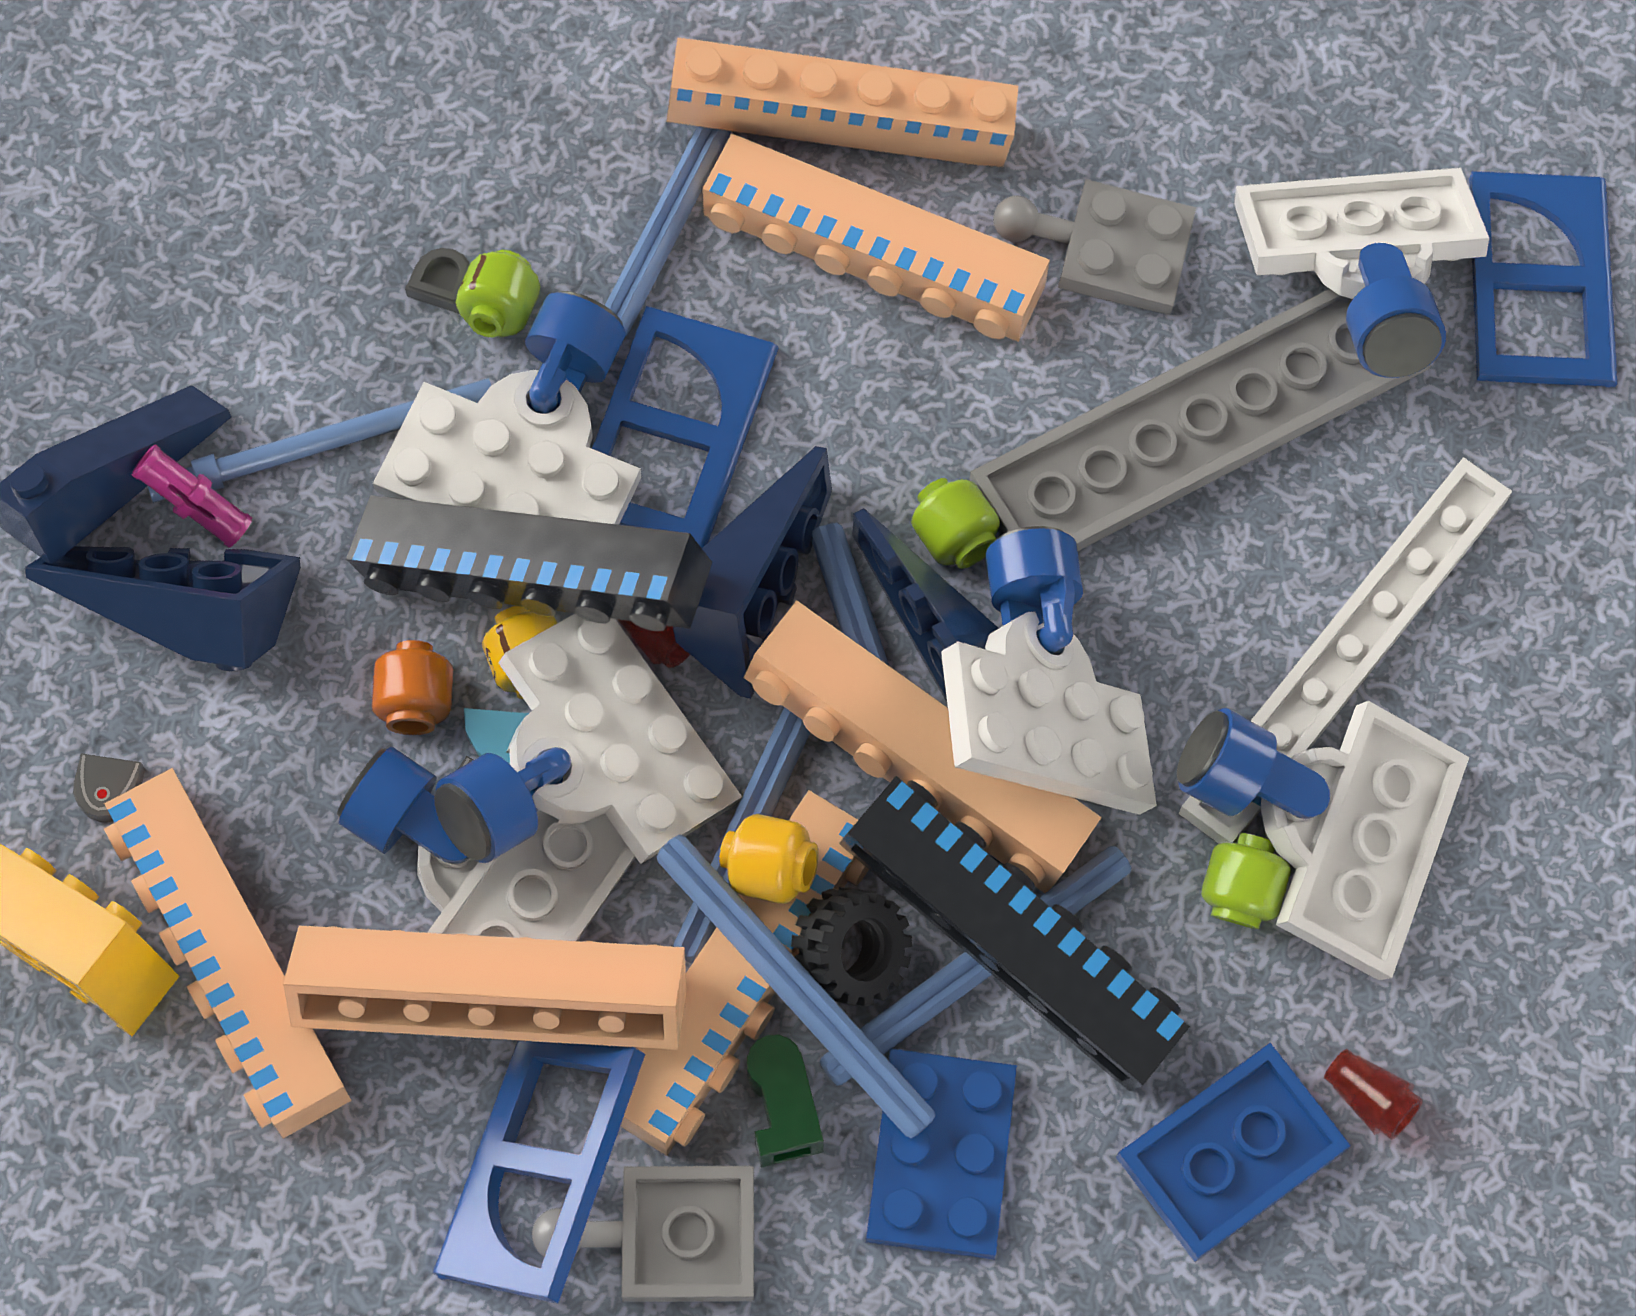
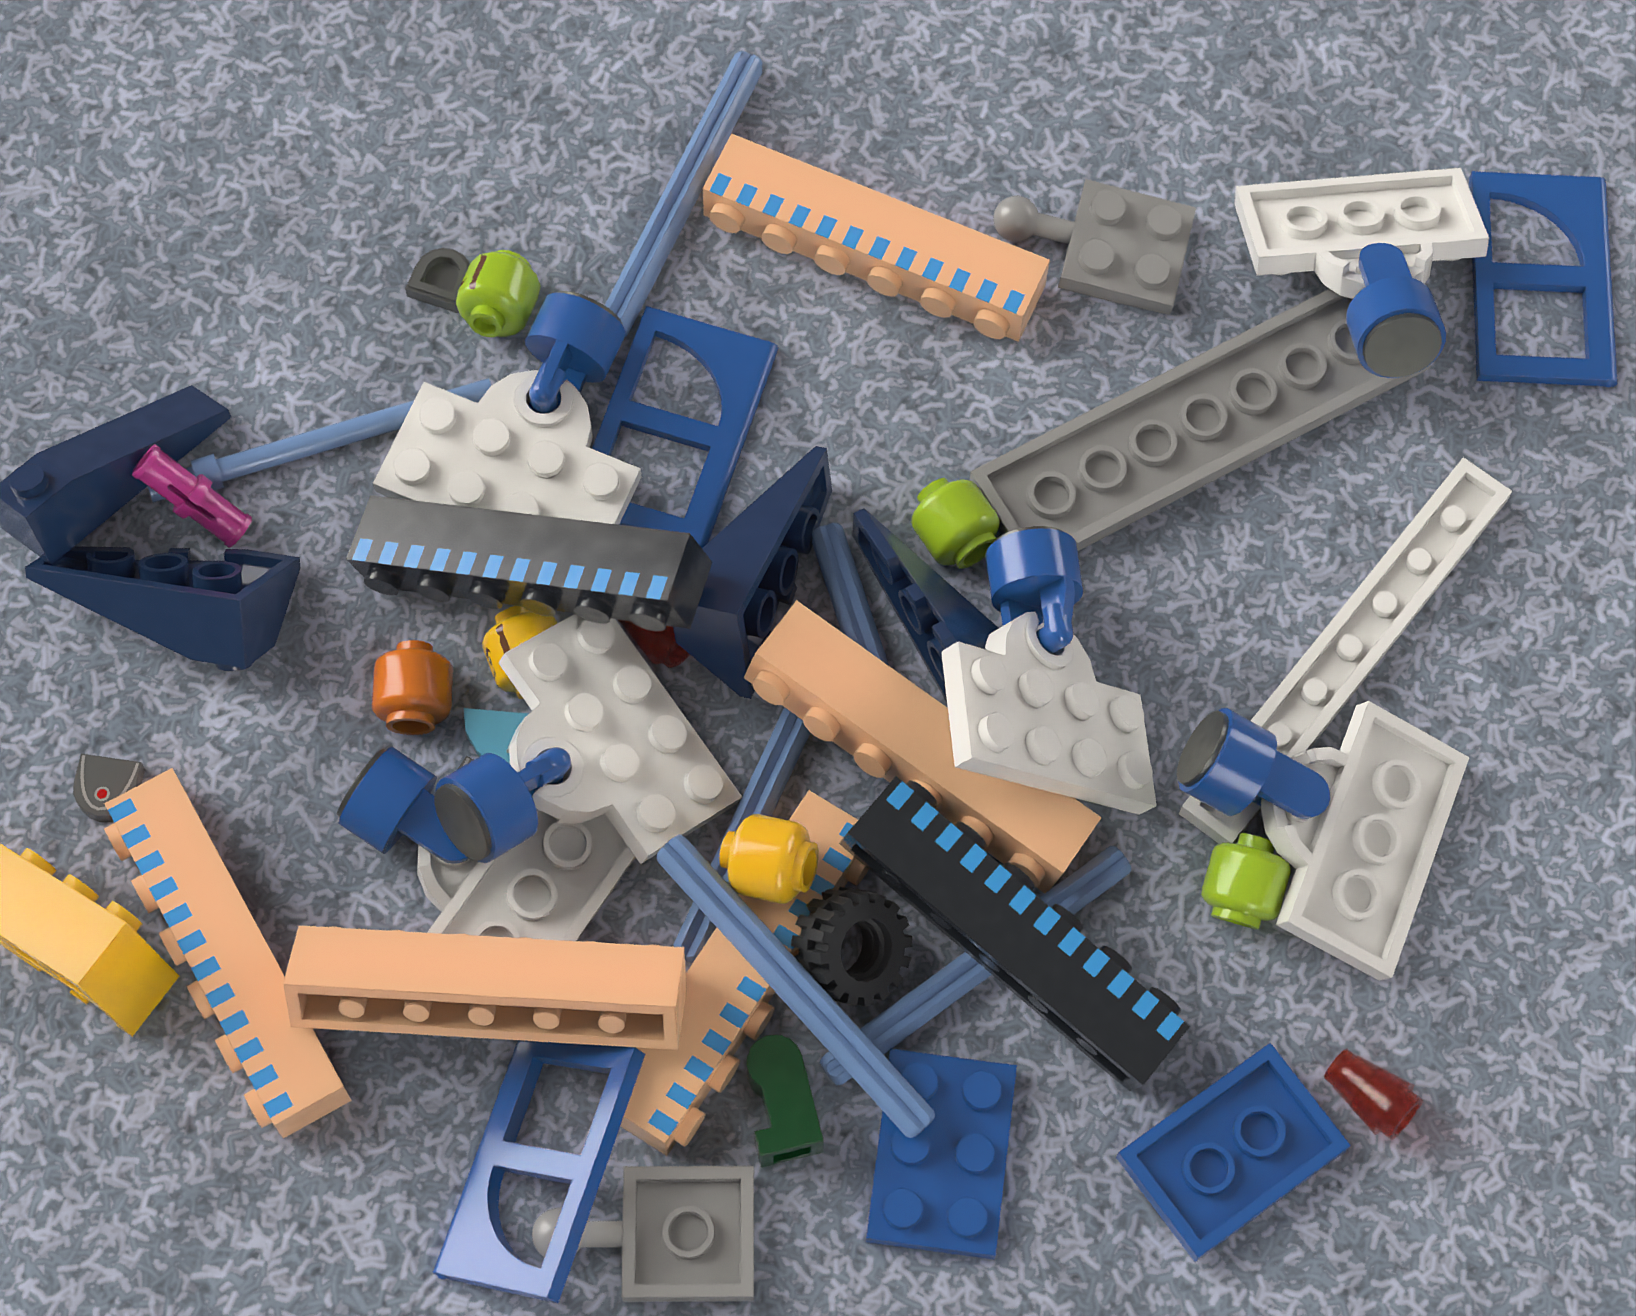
(842, 103): light nougat brick -> none

